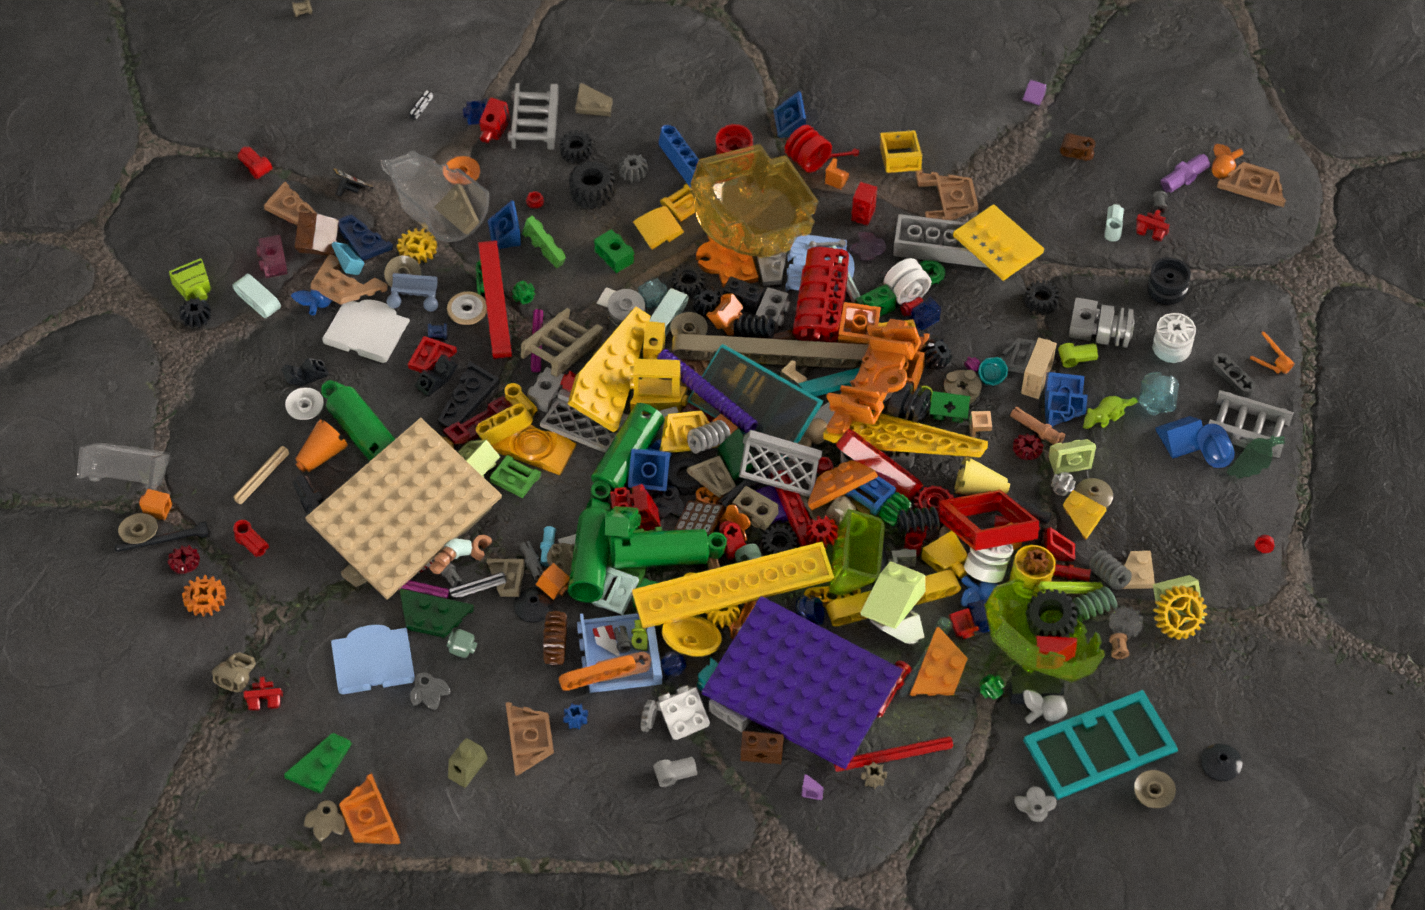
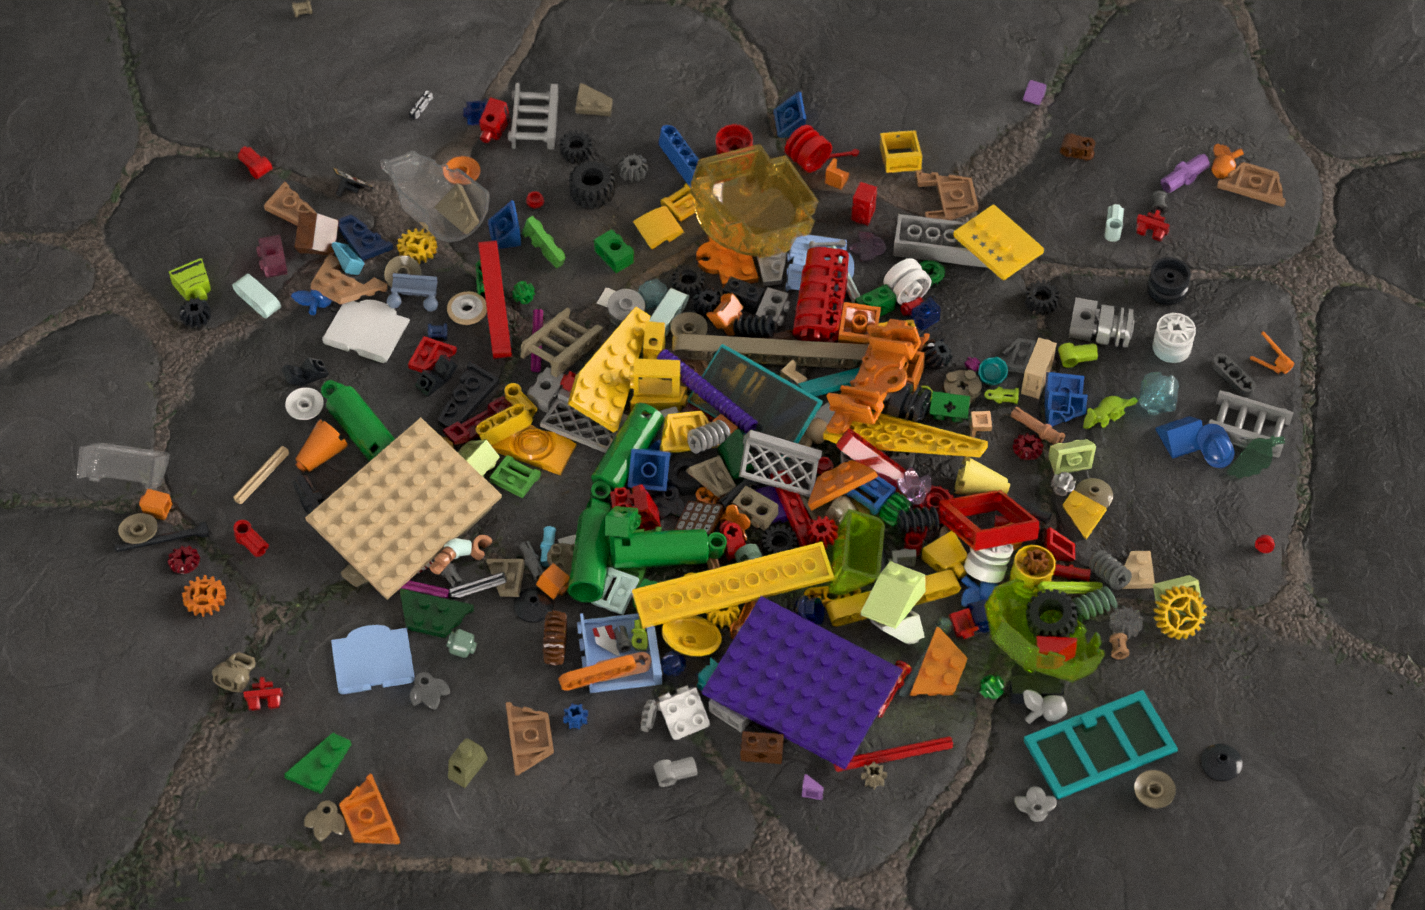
(913, 484): none -> clear purple plate
(998, 395): none -> lime piece

